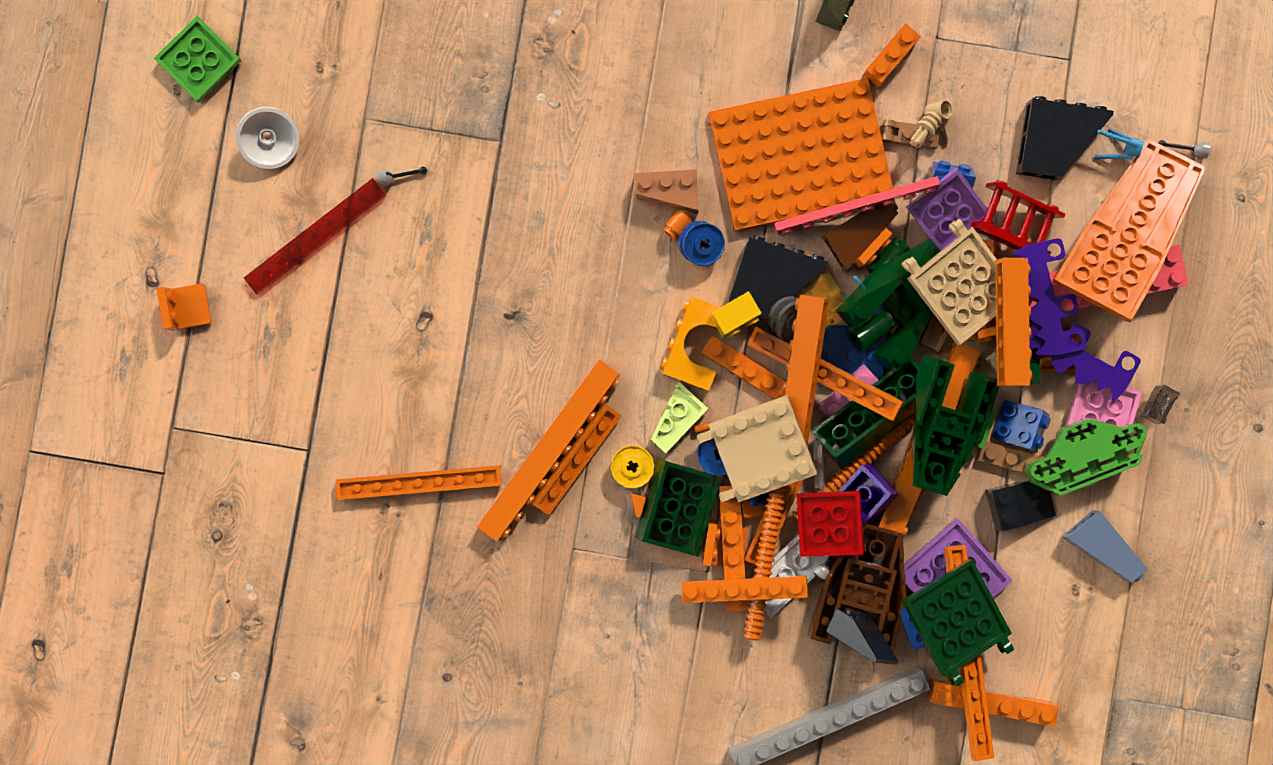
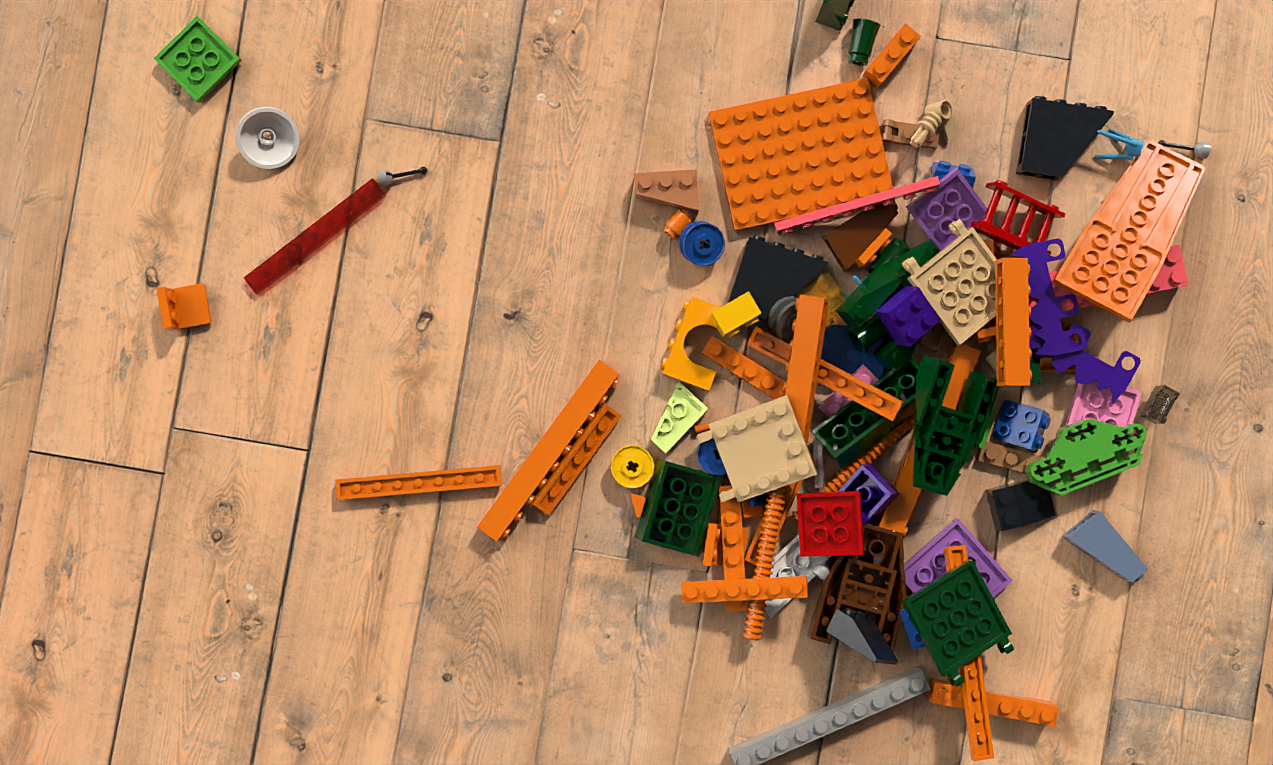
(862, 40): none -> dark green plant
(907, 315): none -> dark purple brick

